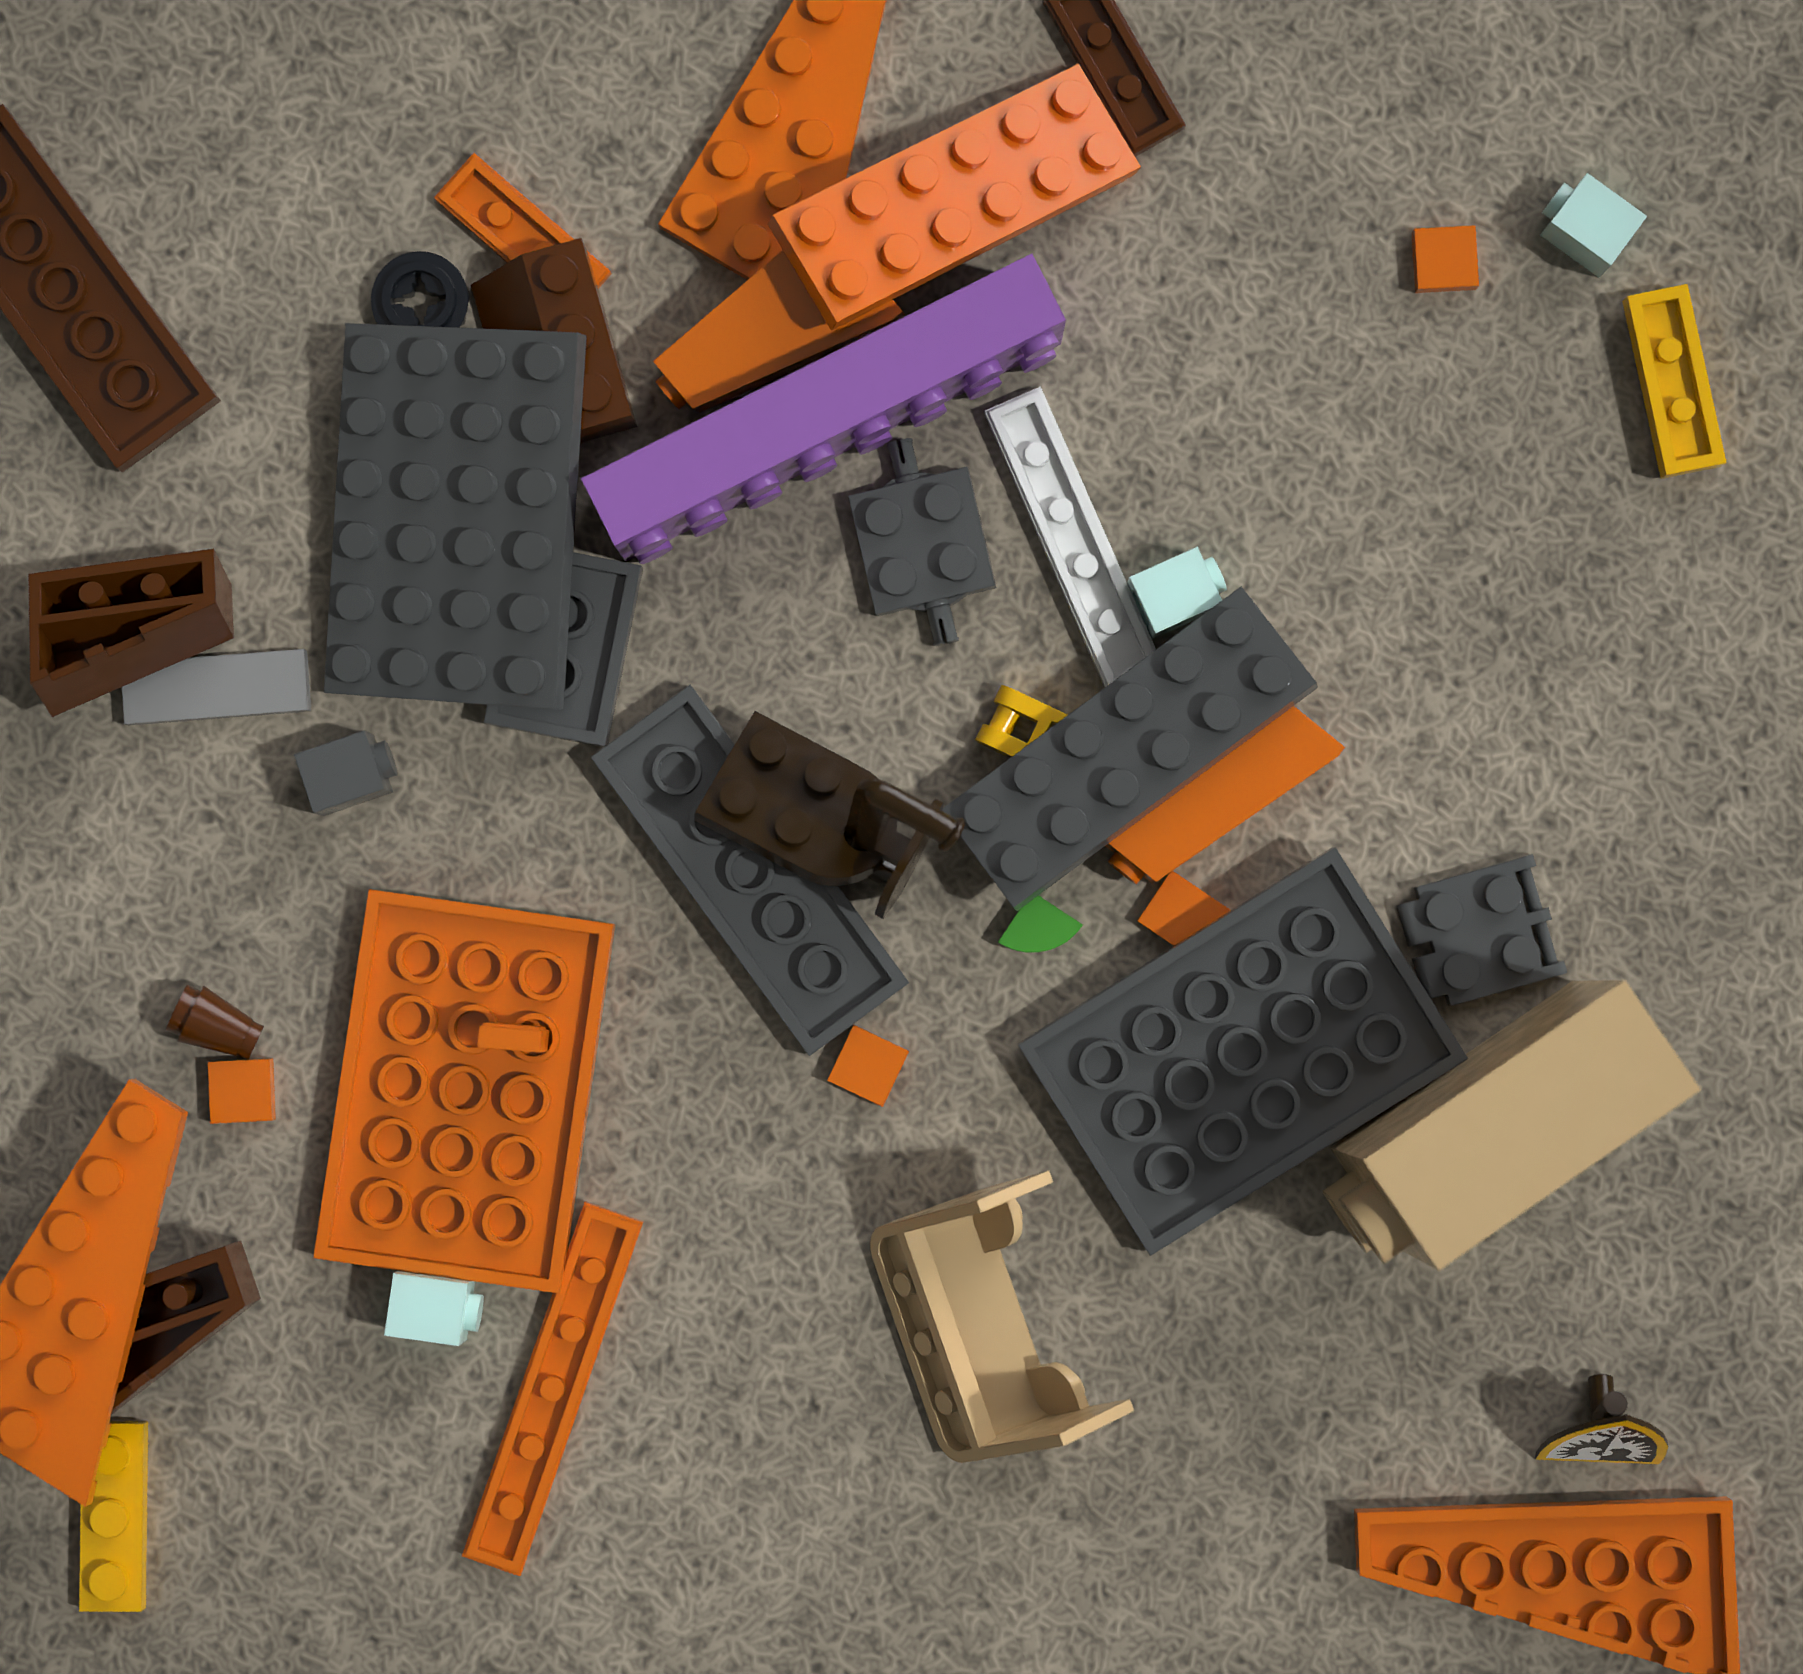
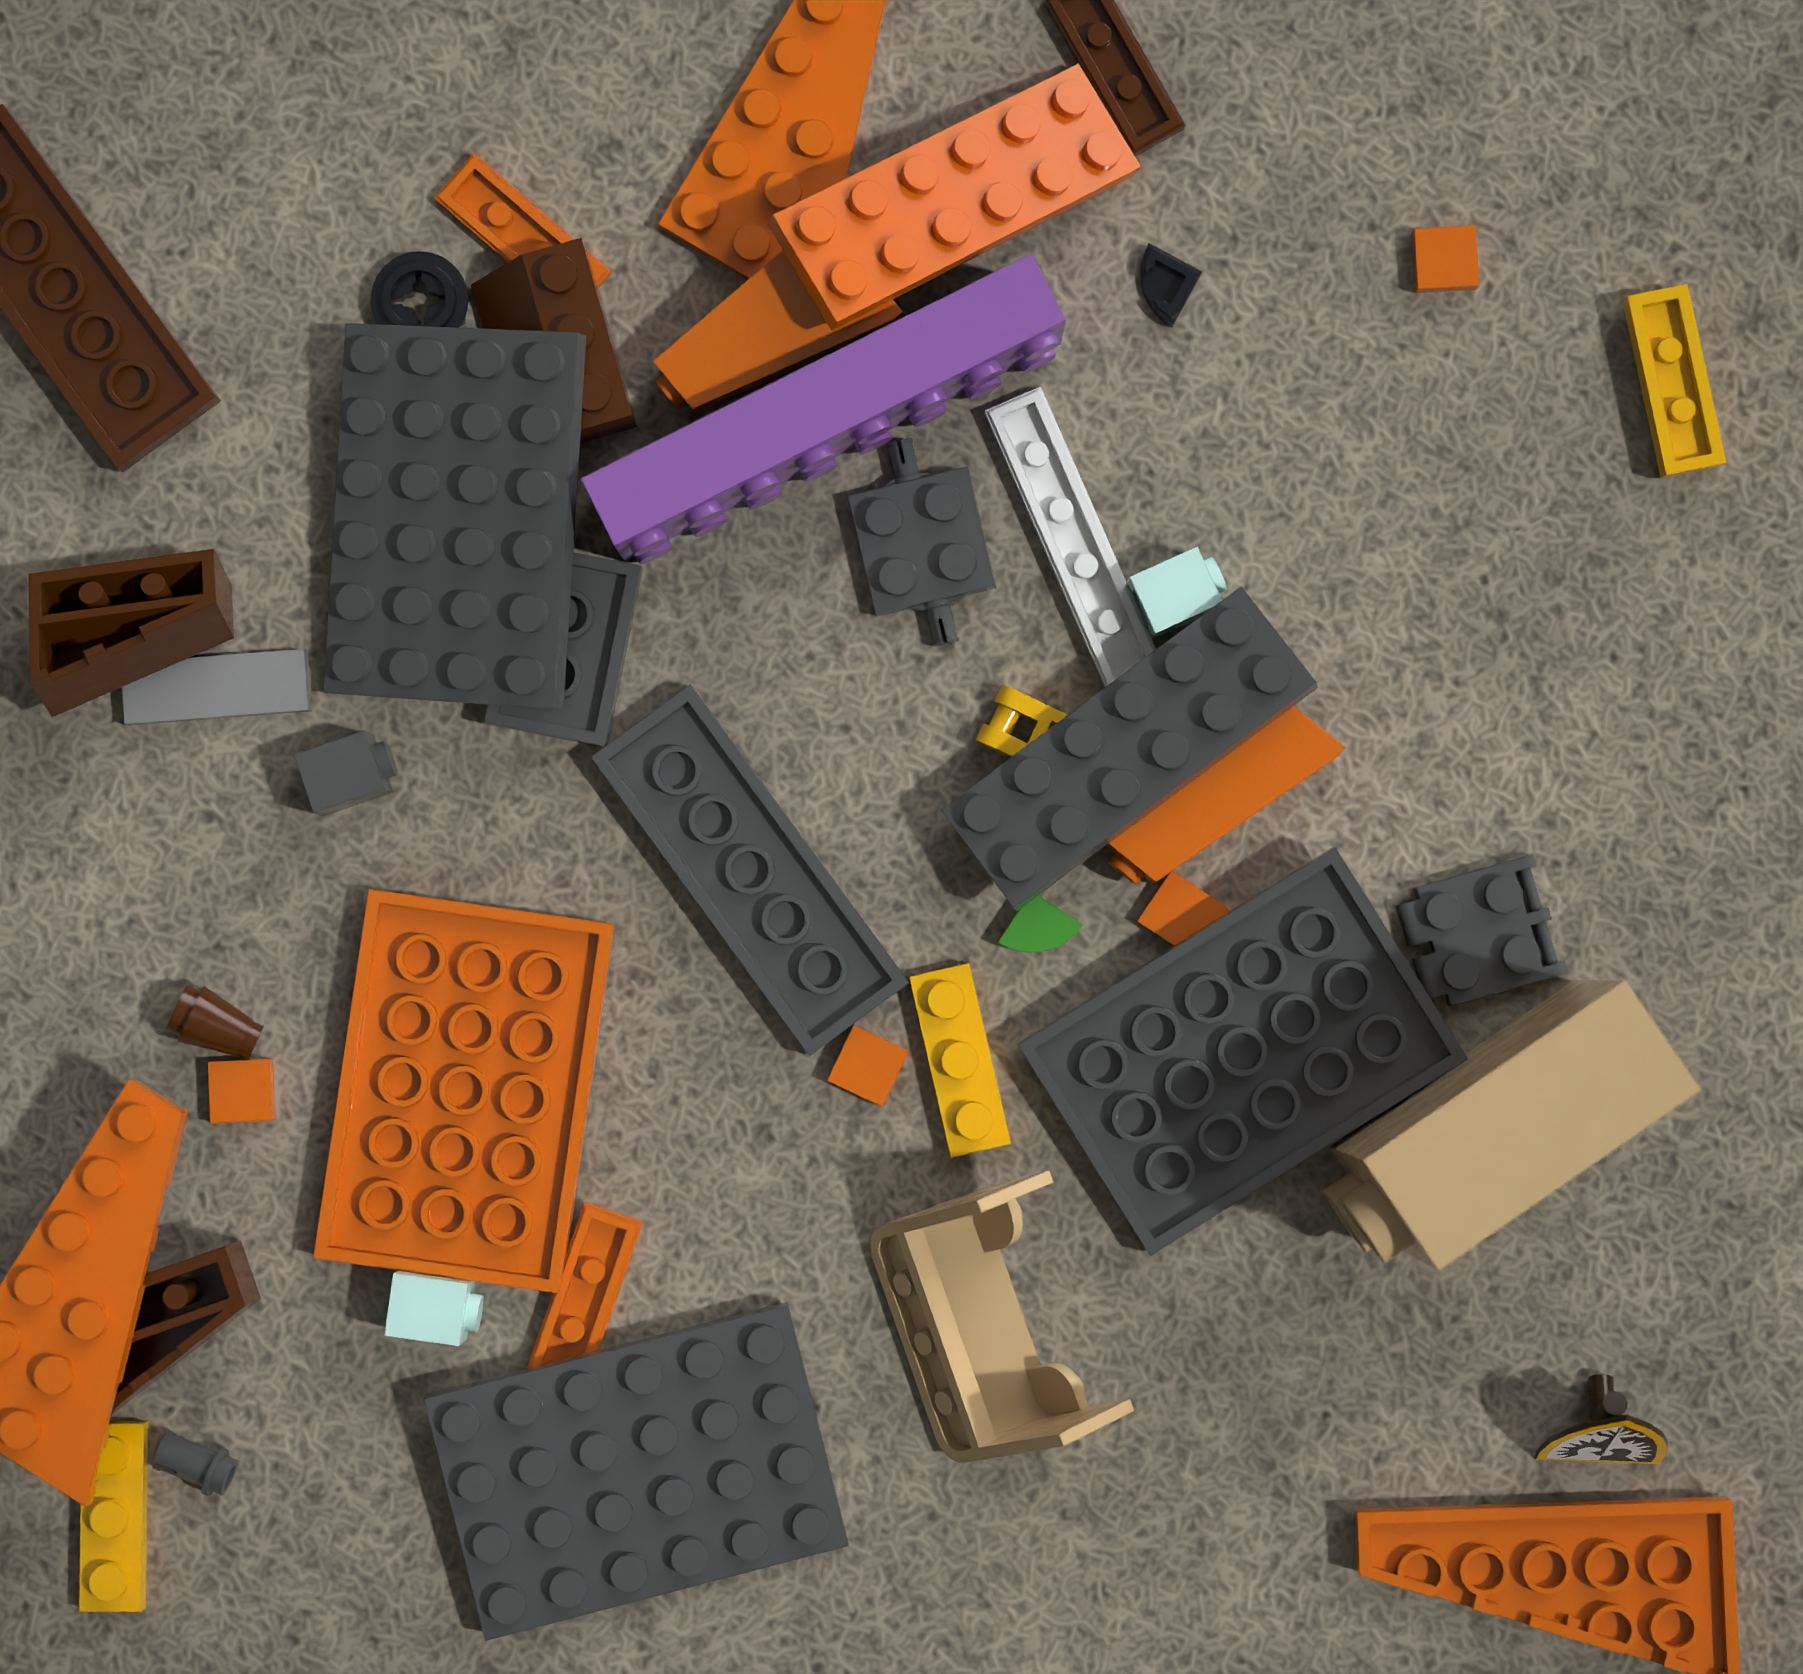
(195, 1463): none -> dark grey pin
(513, 1037): orange tile -> none
(636, 1470): none -> dark grey plate
(820, 812): dark brown plate -> none
(960, 1060): none -> yellow plate
(1167, 283): none -> black tile
(1591, 223): light aqua brick -> none

